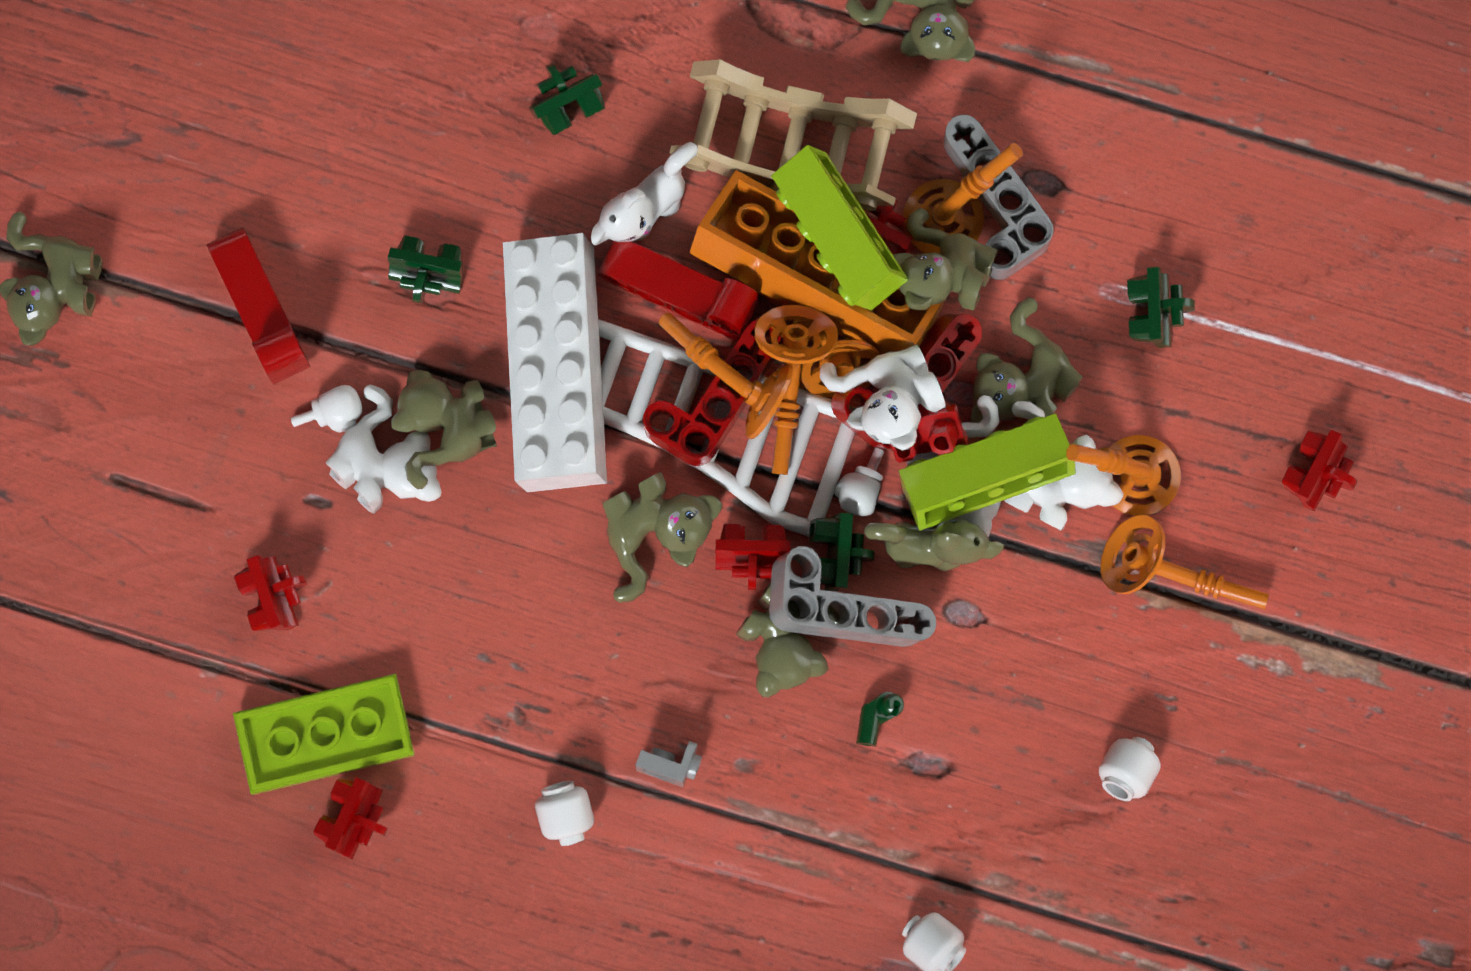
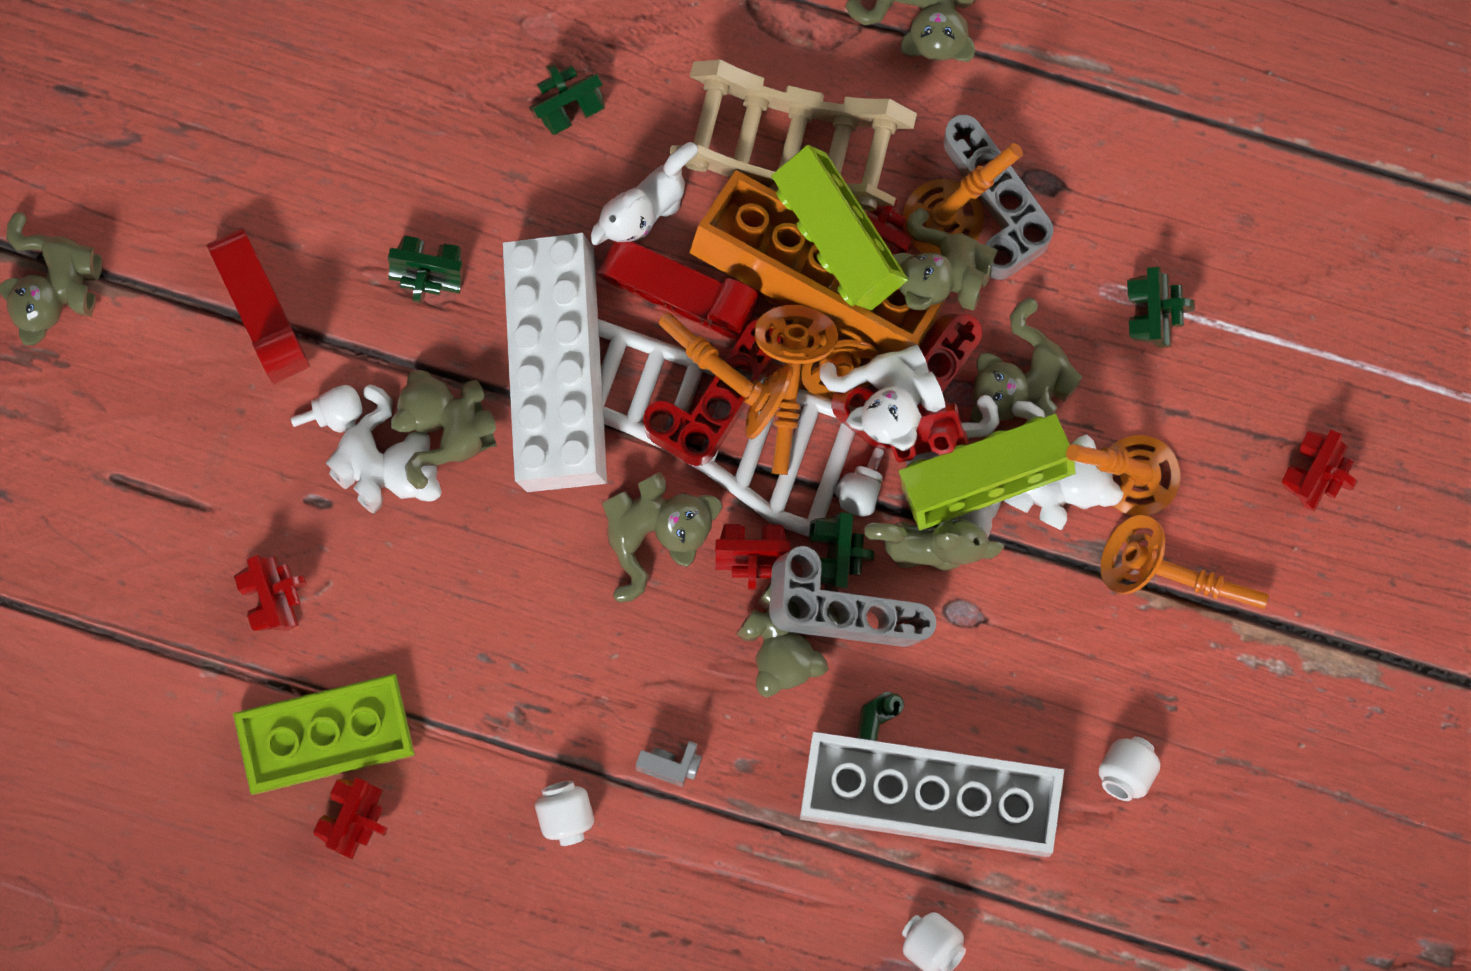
(932, 794): none -> white brick

